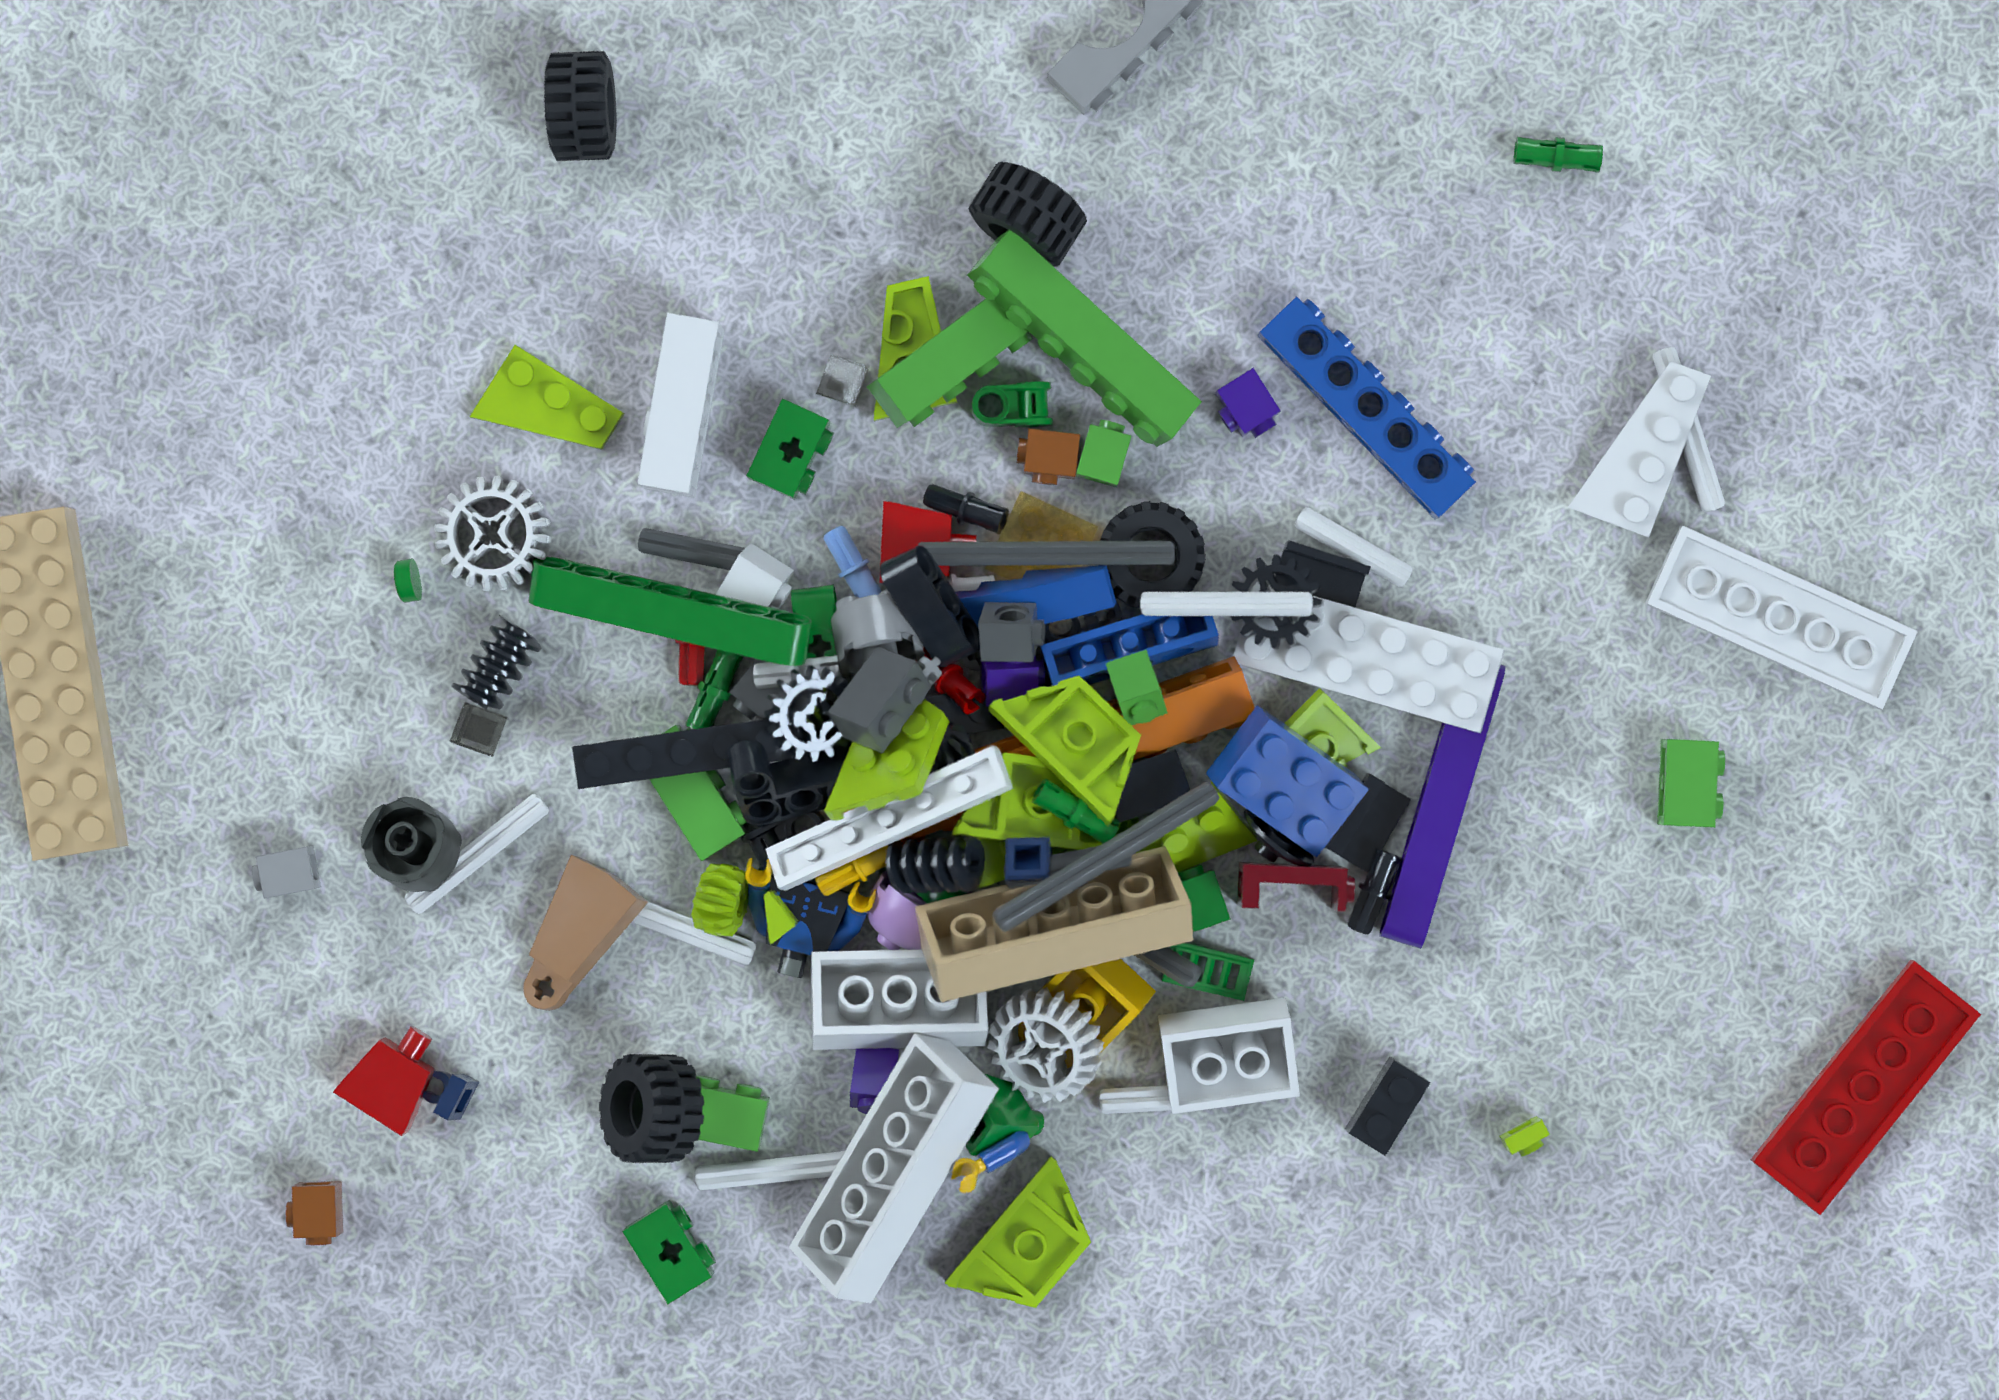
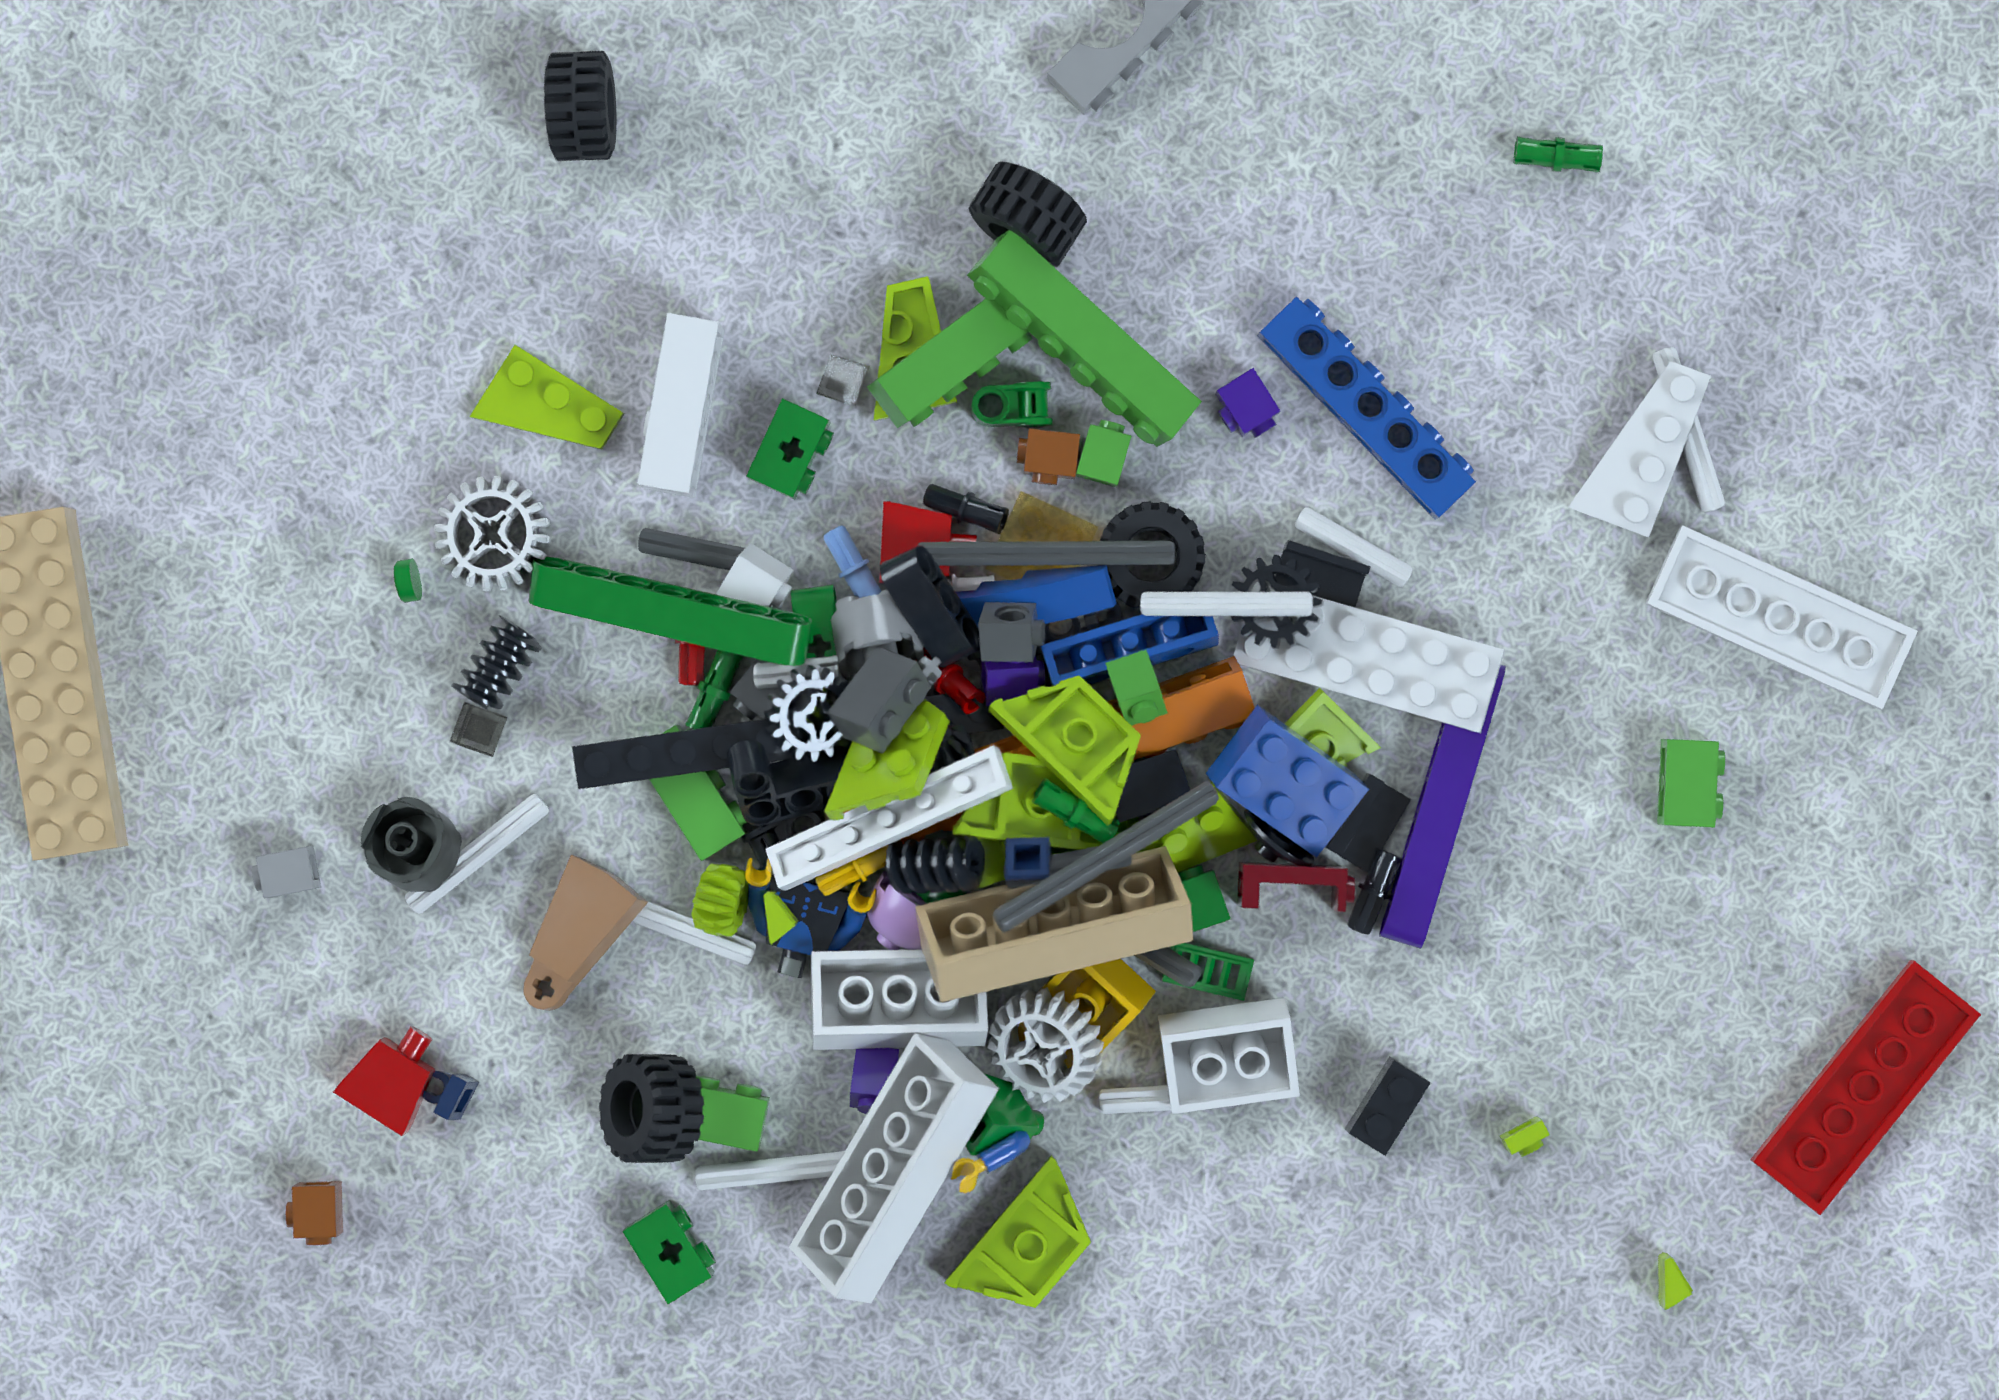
(1671, 1282): none -> lime slope

